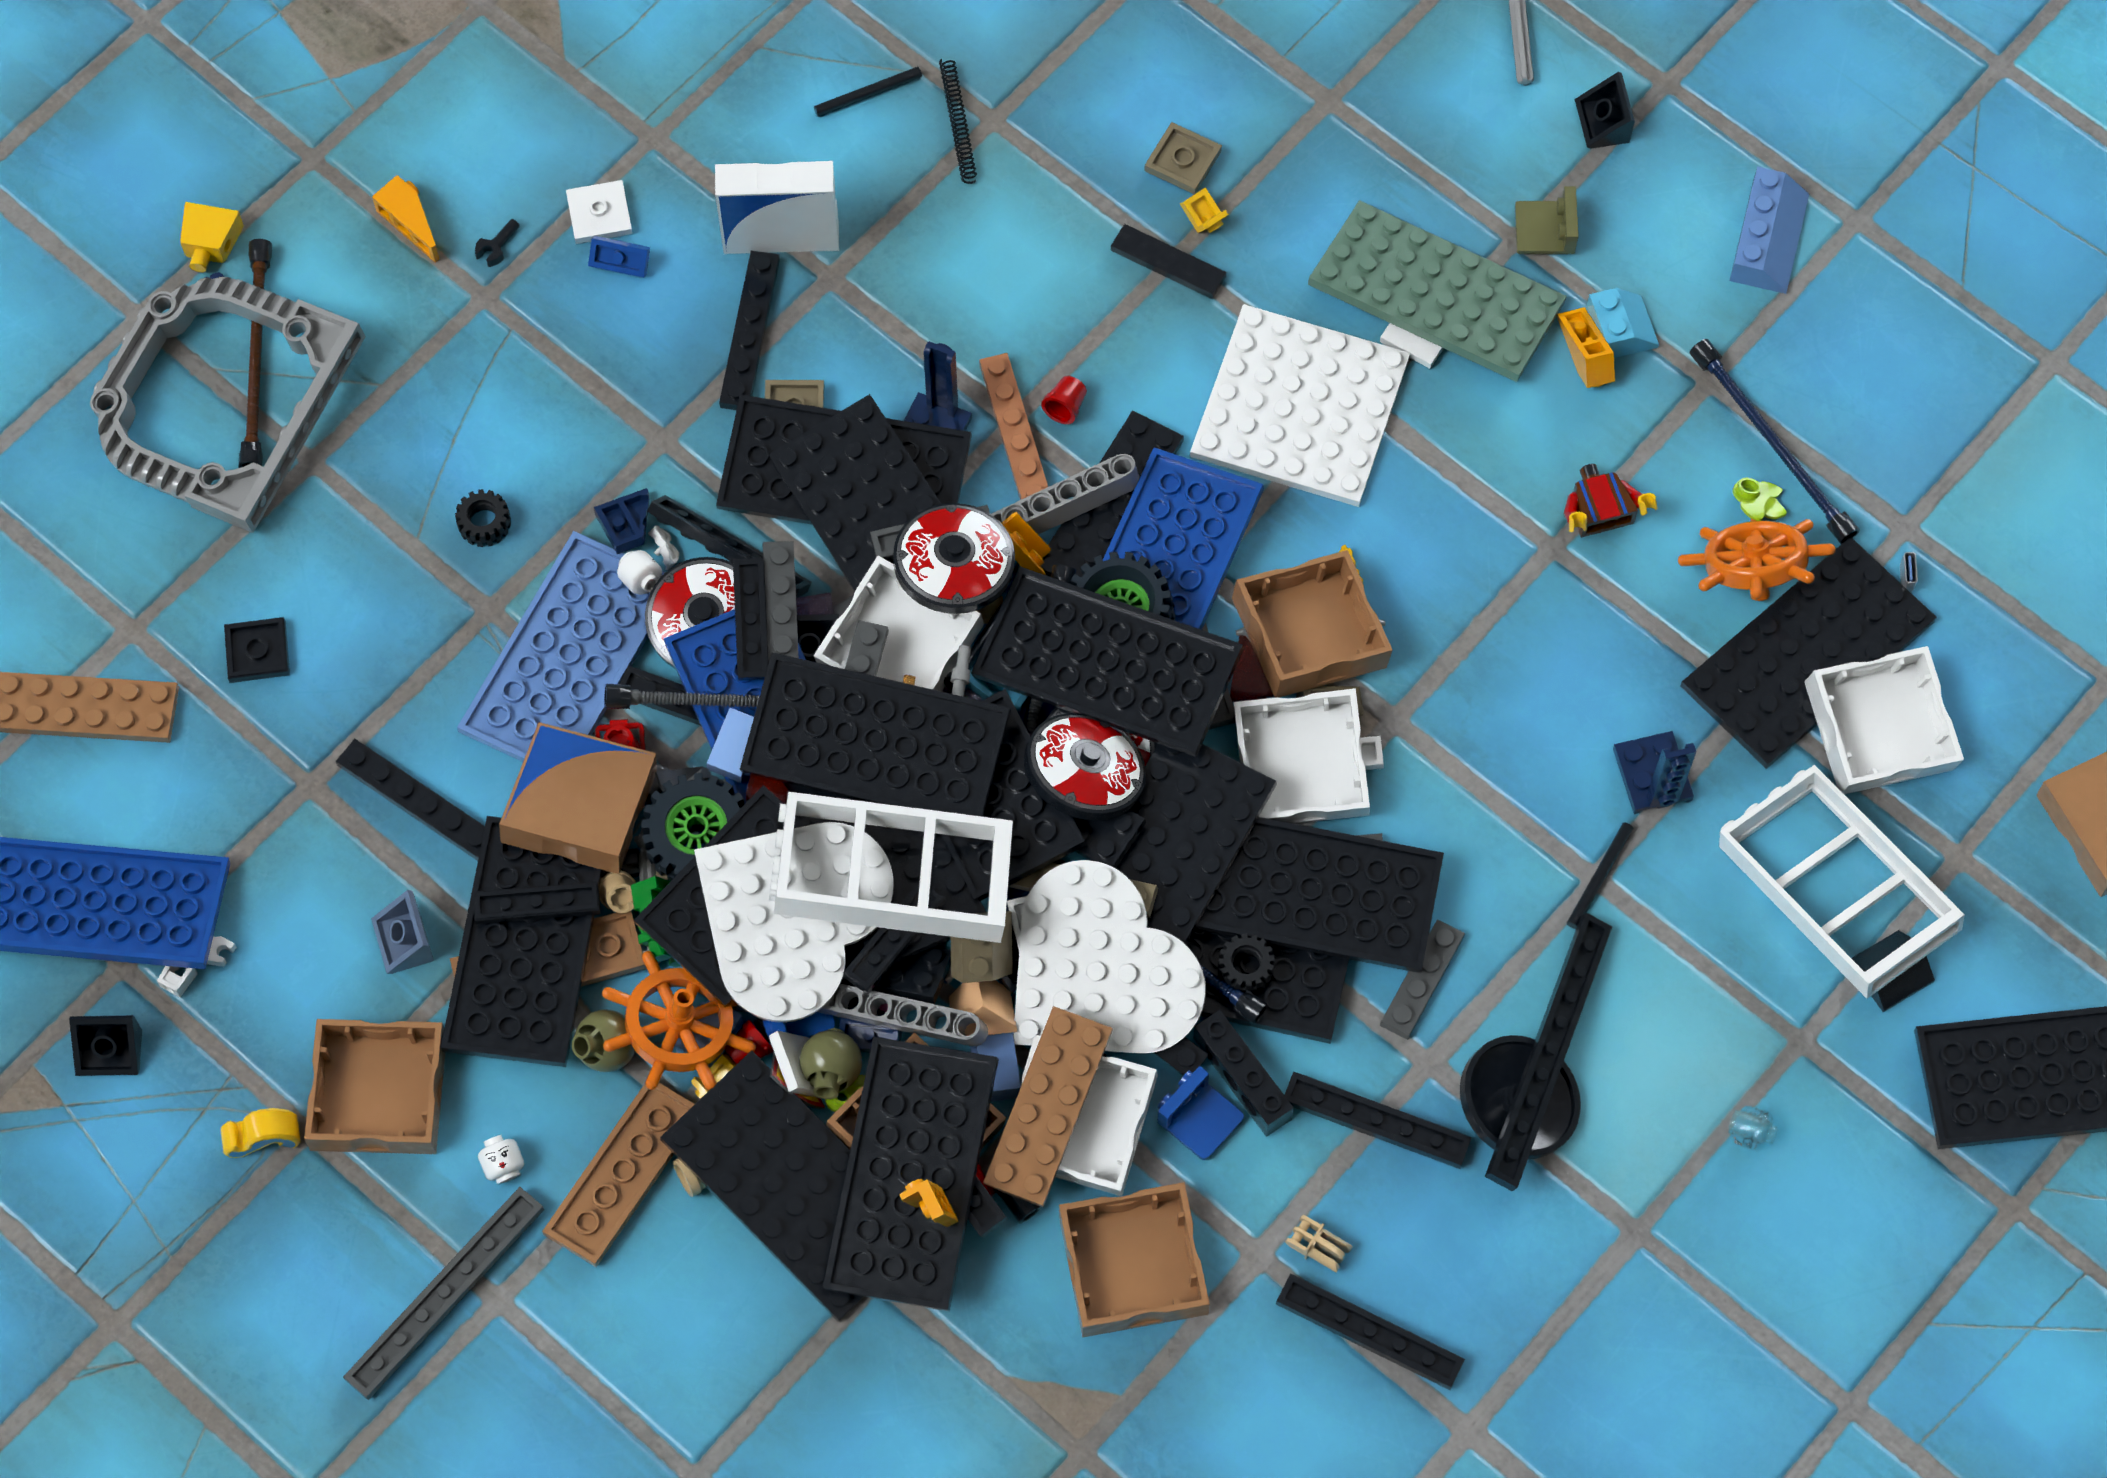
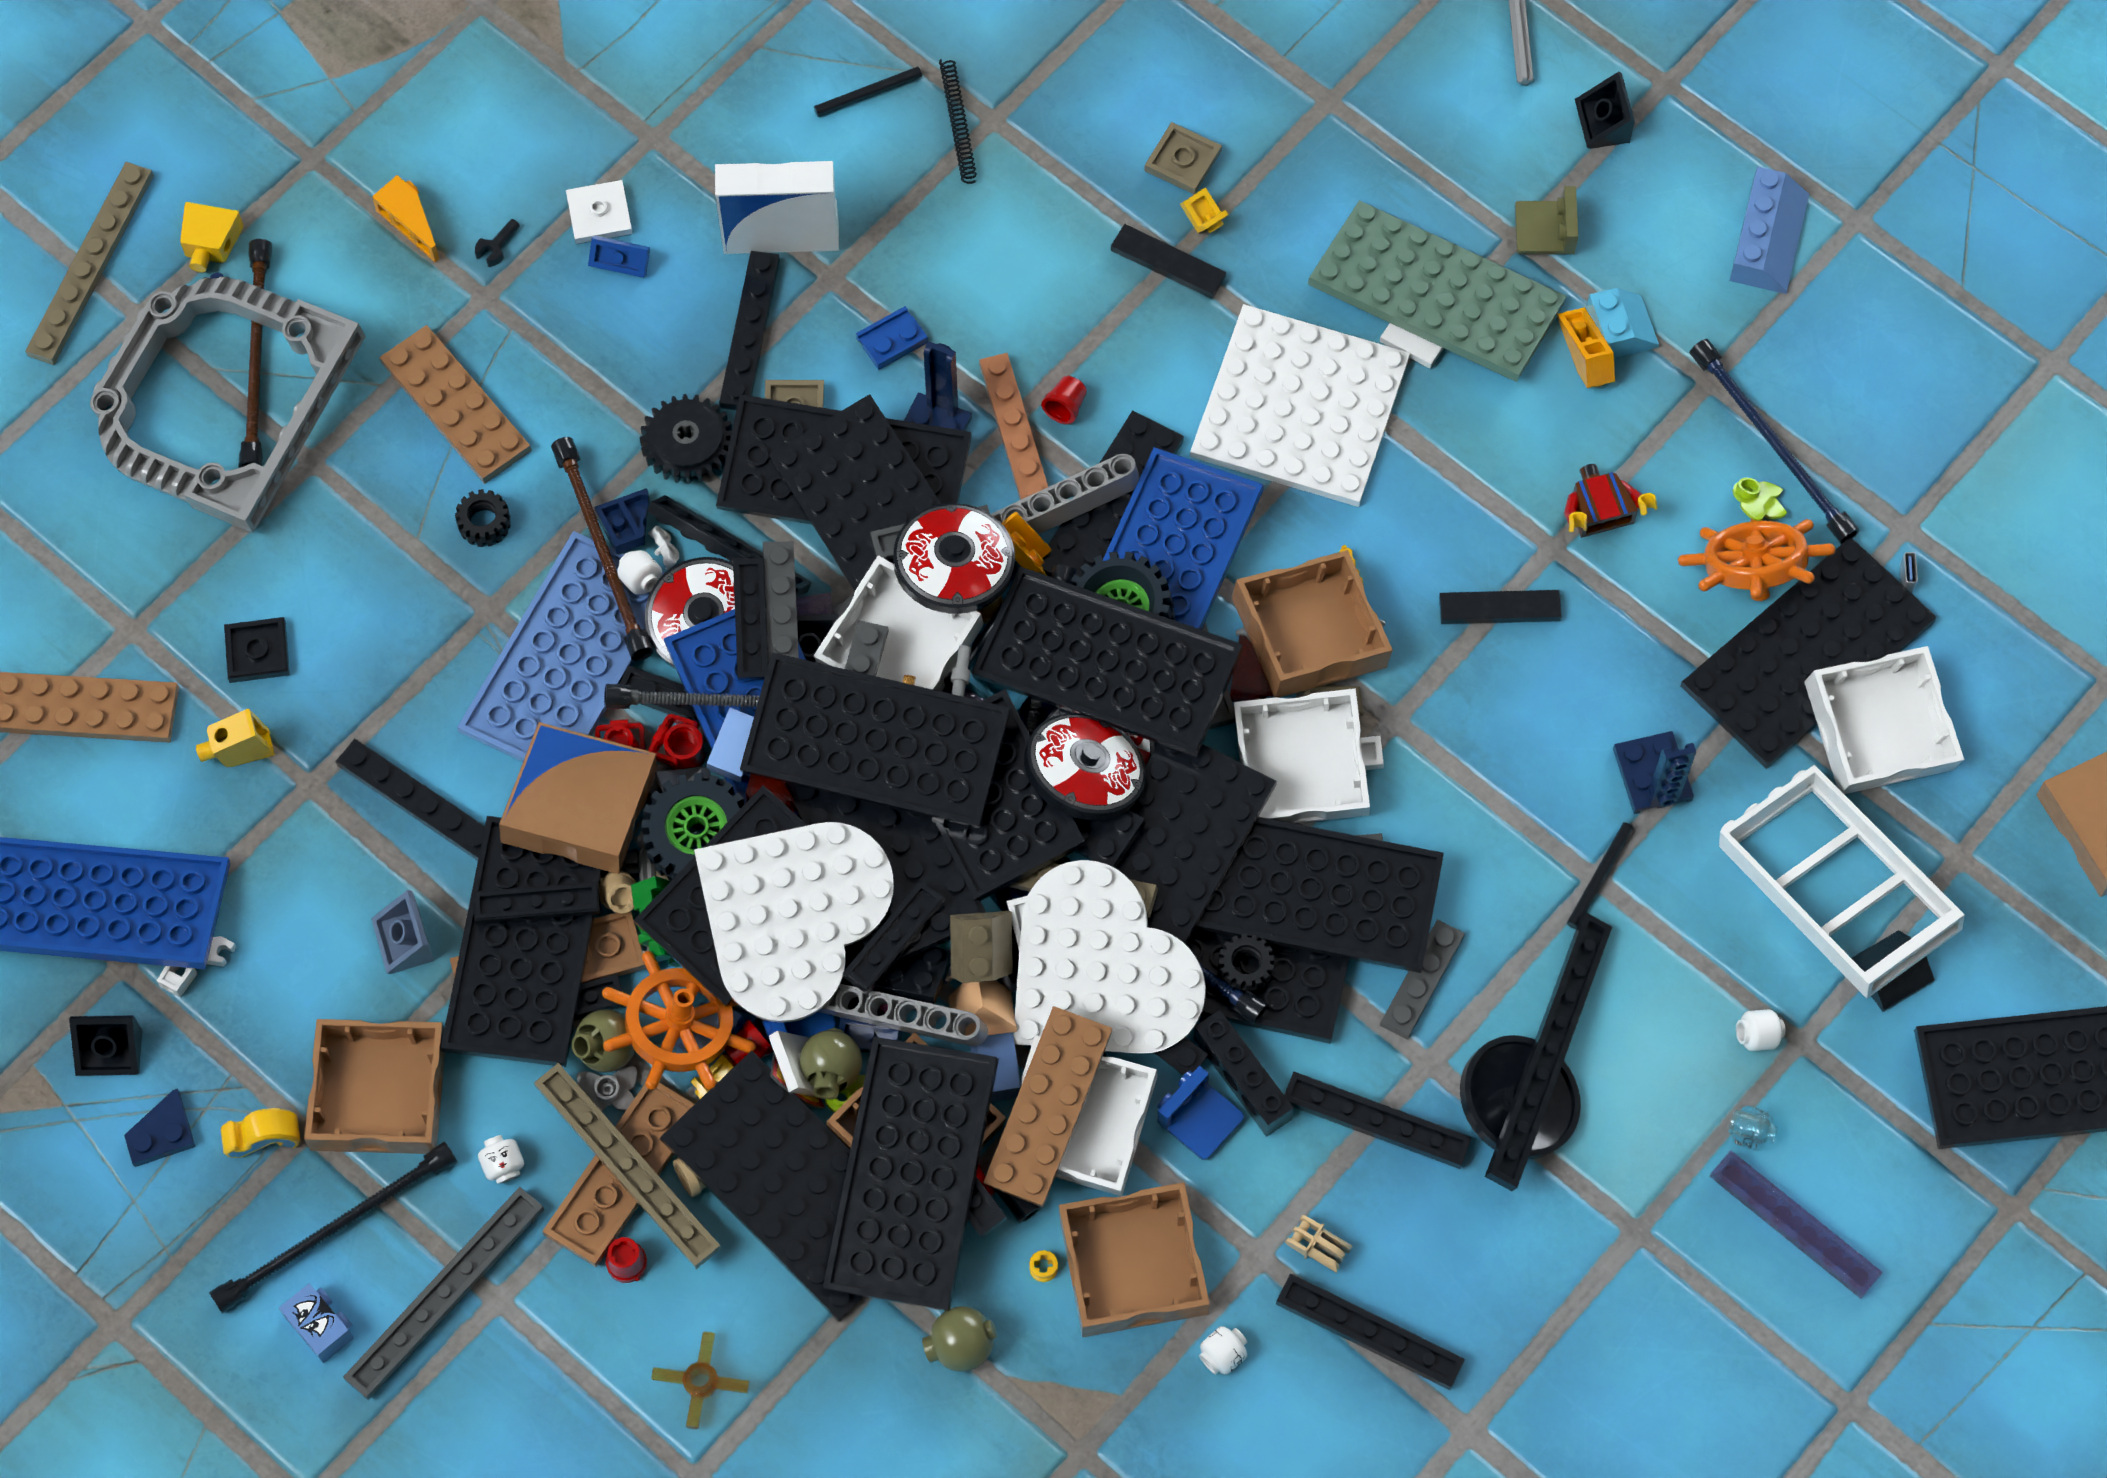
(89, 263): none -> dark tan plate
(160, 1132): none -> dark blue wing
(231, 1292): none -> black hose
(237, 740): none -> yellow torso
(316, 1322): none -> medium blue brick
(455, 404): none -> medium nougat plate
(591, 996): none -> black plate
(609, 1089): none -> light grey animal
(626, 1260): none -> red piece
(627, 1166): none -> dark tan plate
(637, 640): none -> reddish brown hose
(681, 743): none -> red piece
(686, 438): none -> black gear
(697, 1393): none -> clear orange bar
(889, 915): white window -> none
(892, 338): none -> blue plate
(931, 1201): light orange bracket -> none
(960, 1339): none -> olive brick
(1051, 1271): none -> yellow bush
(1223, 1350): none -> white head
(1500, 606): none -> black tile
(1760, 1030): none -> white head
(1795, 1224): none -> clear purple plate

